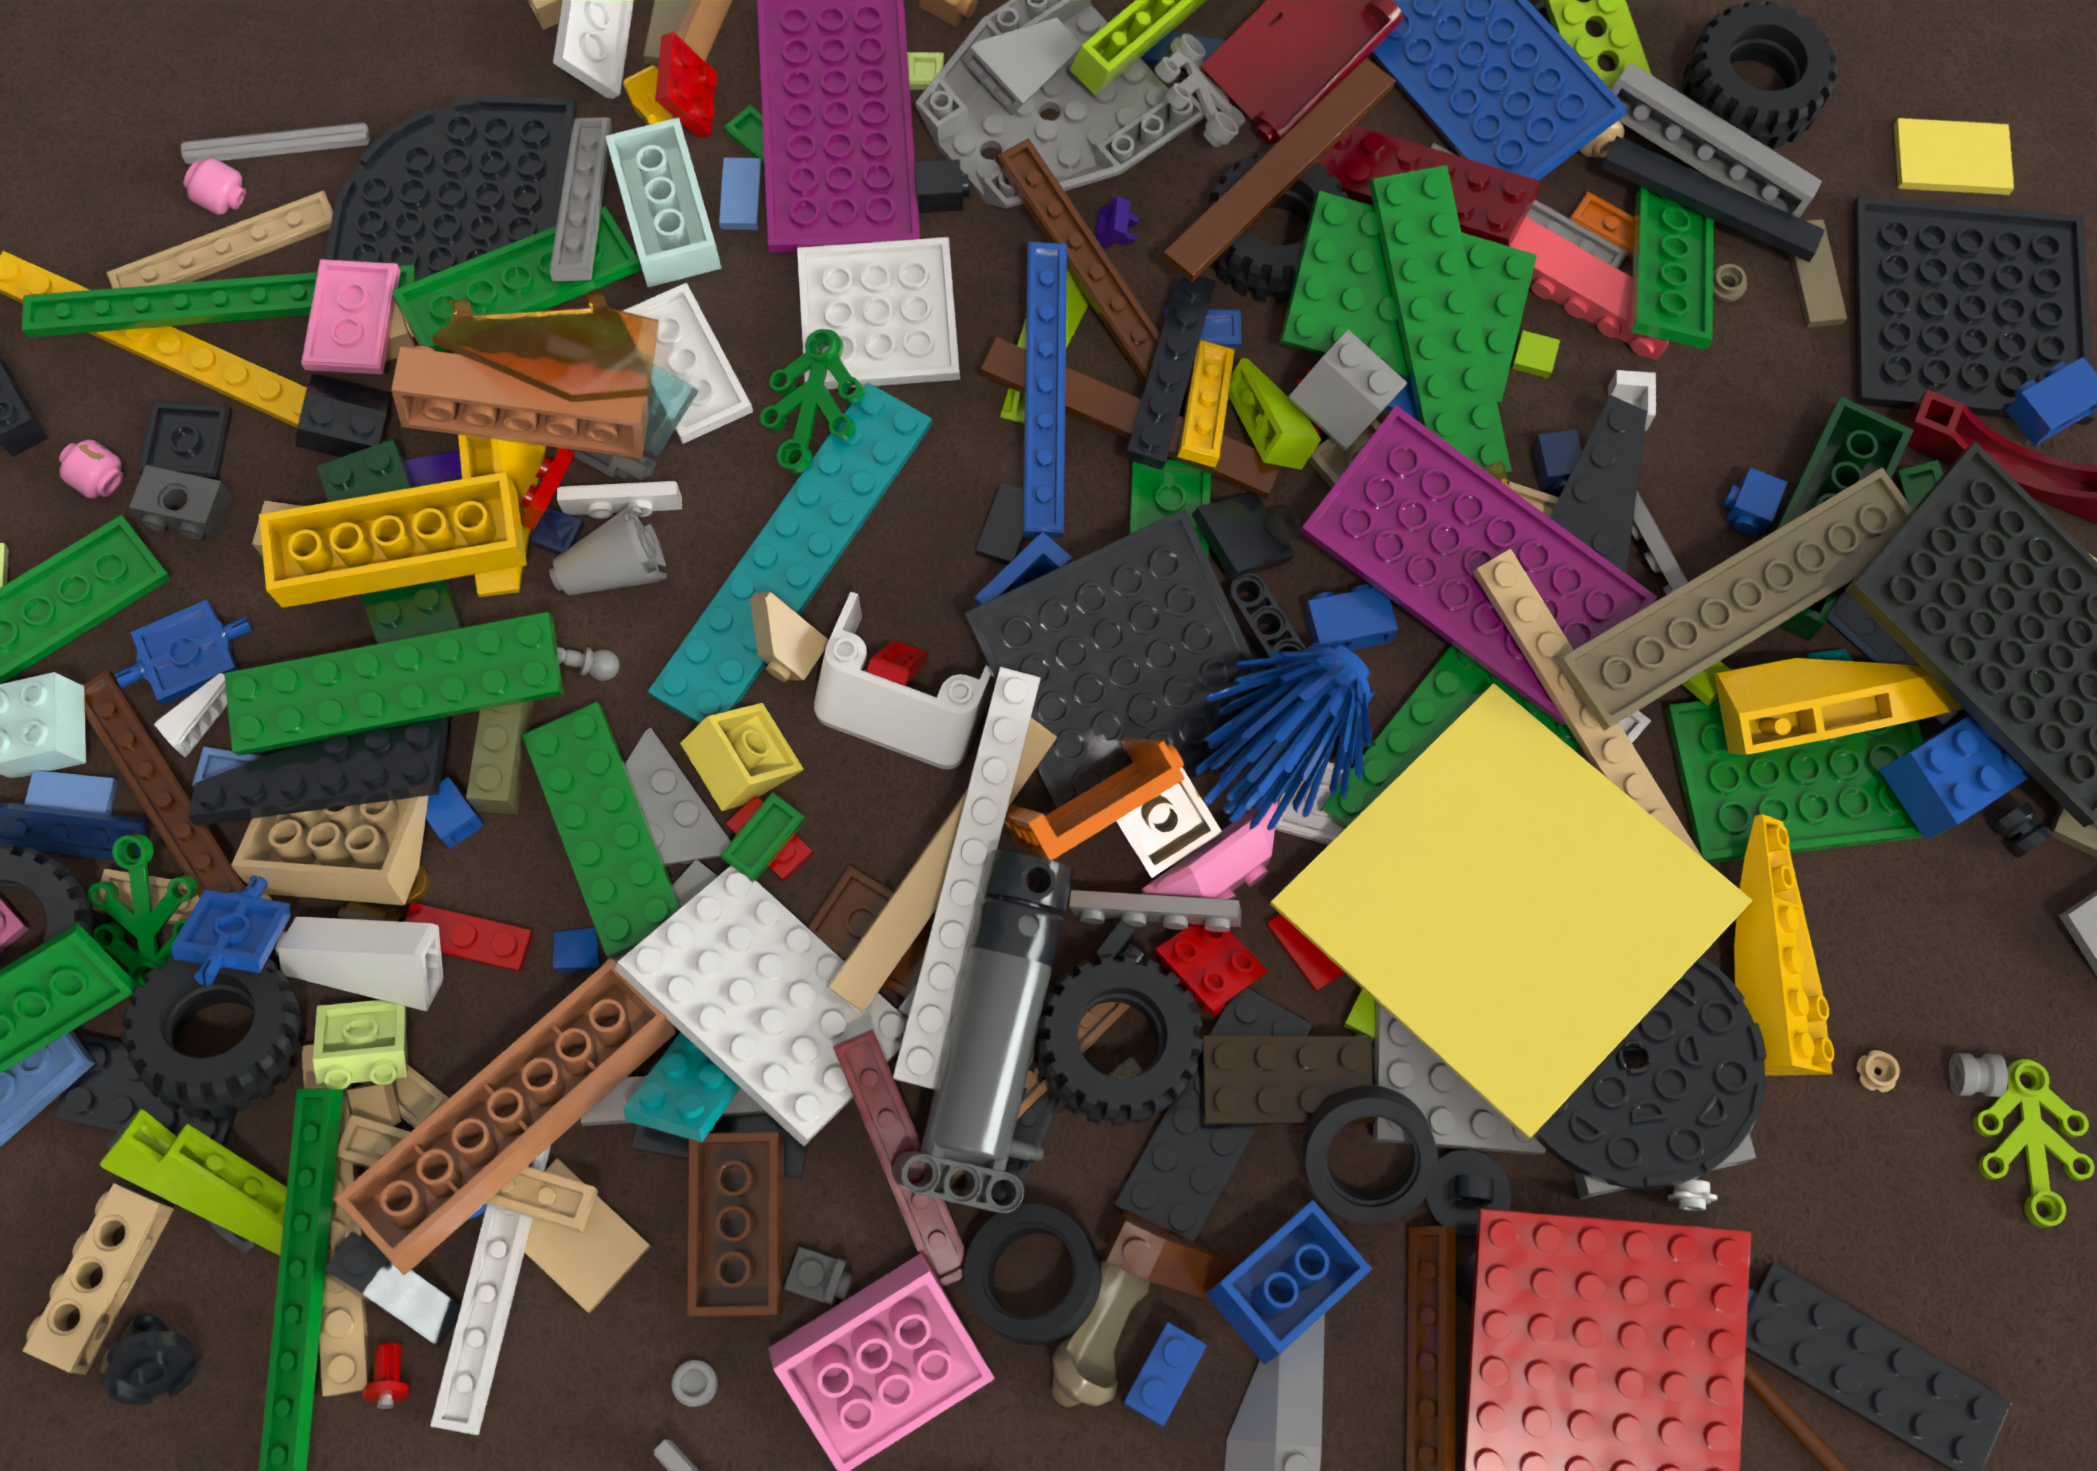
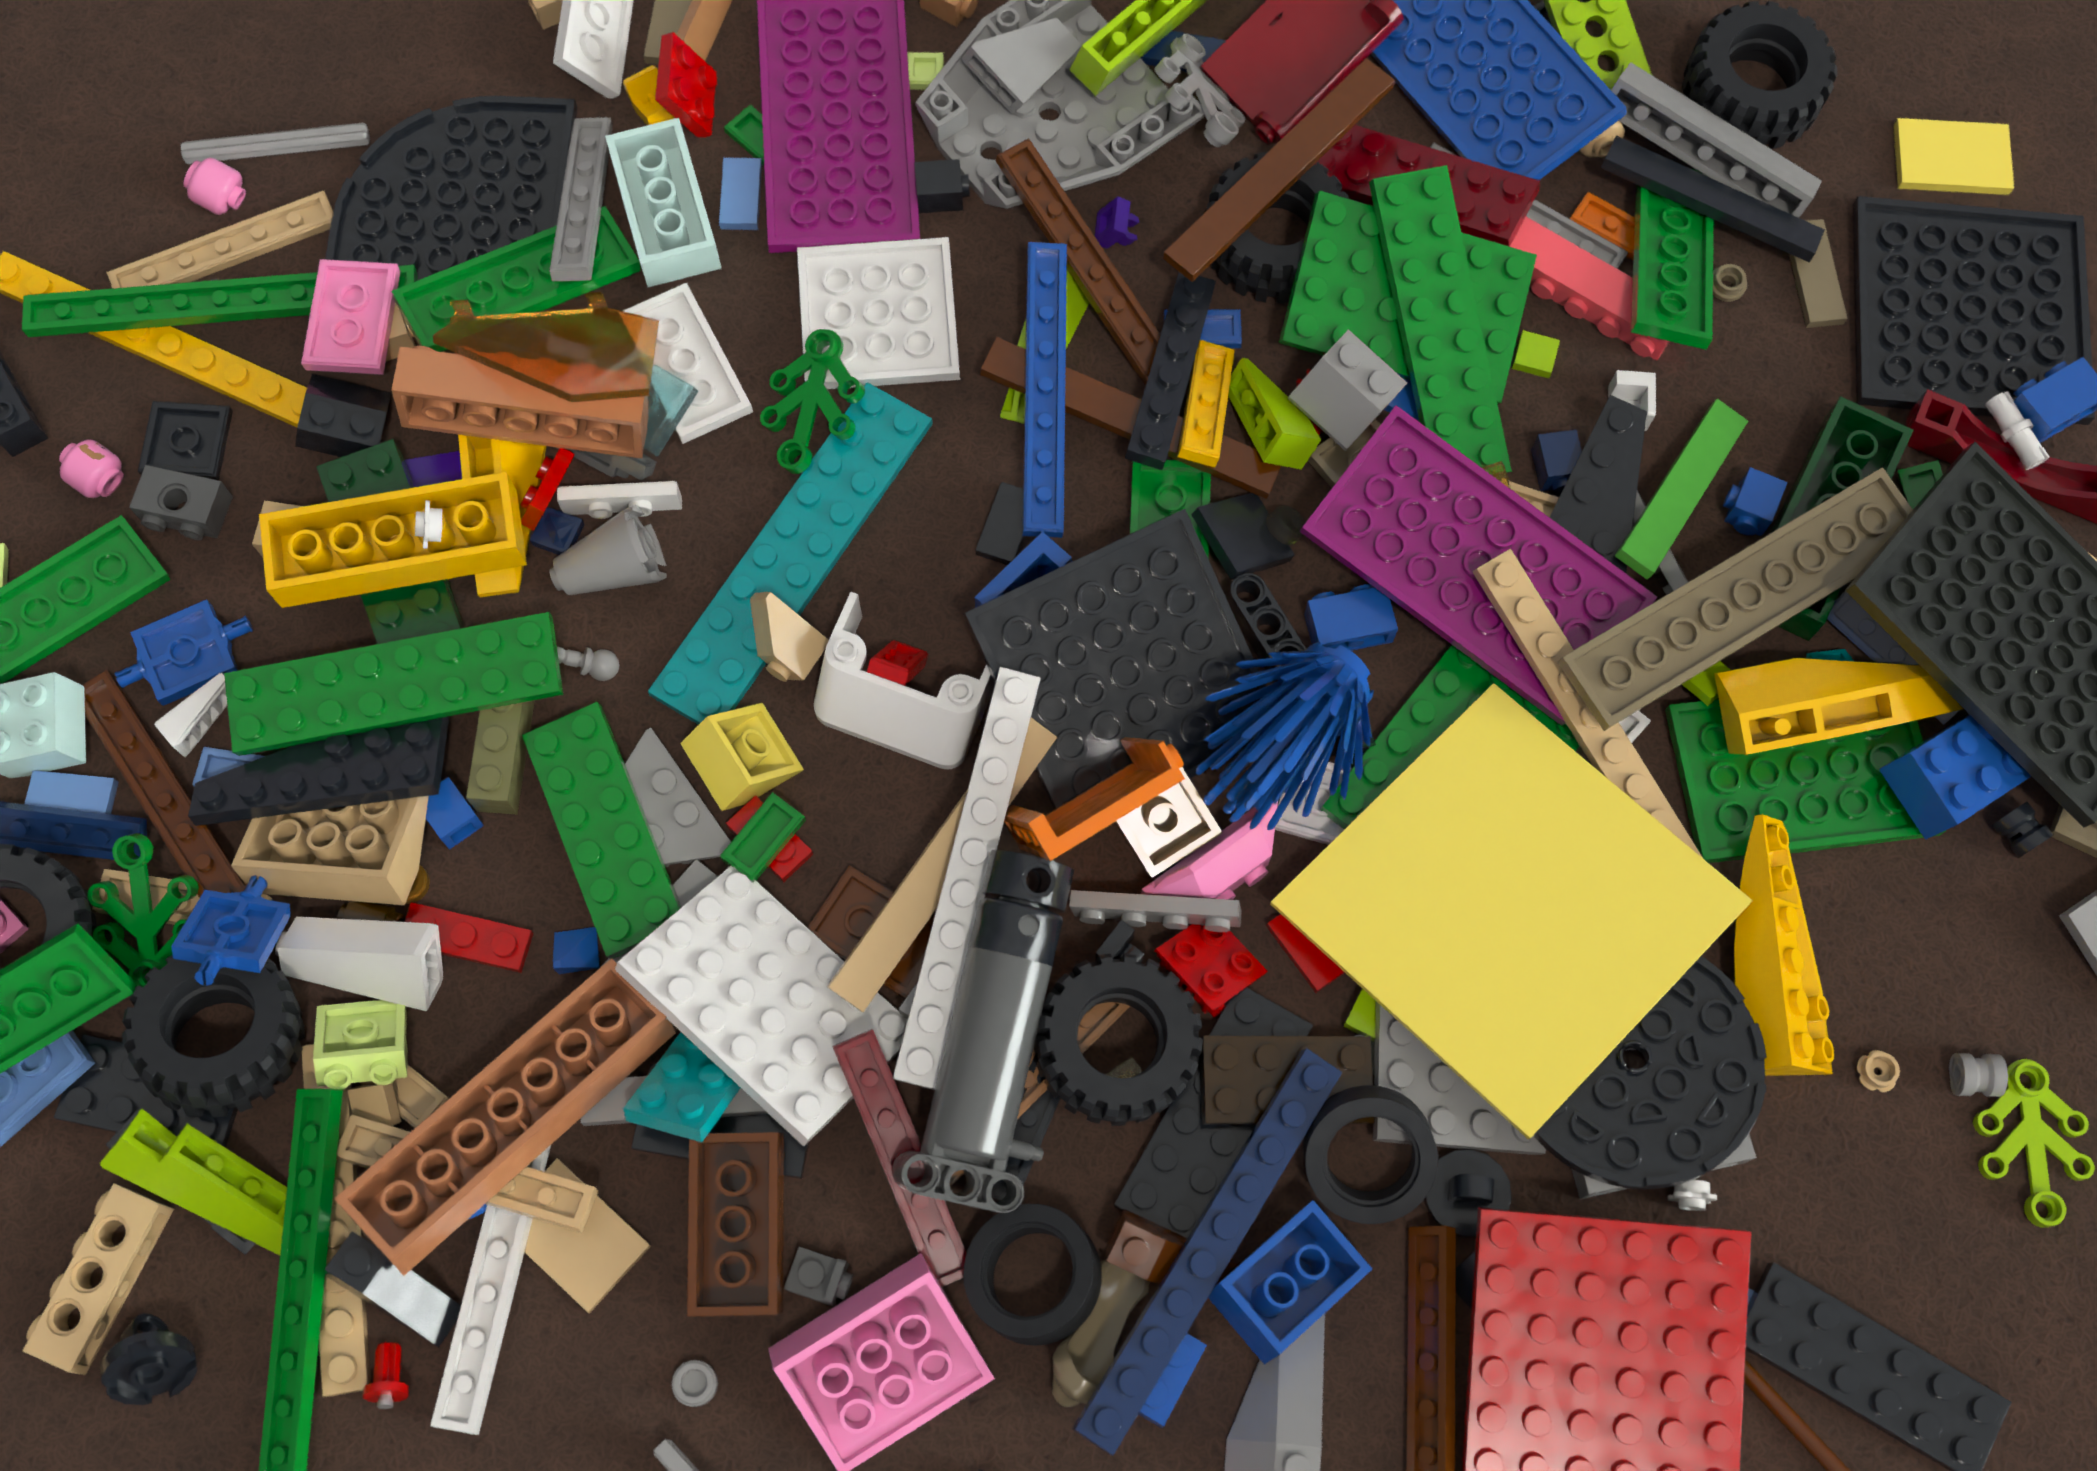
(429, 524): none -> white plate
(1206, 1253): none -> dark blue plate
(1681, 489): none -> bright green tile
(2017, 430): none -> white pin

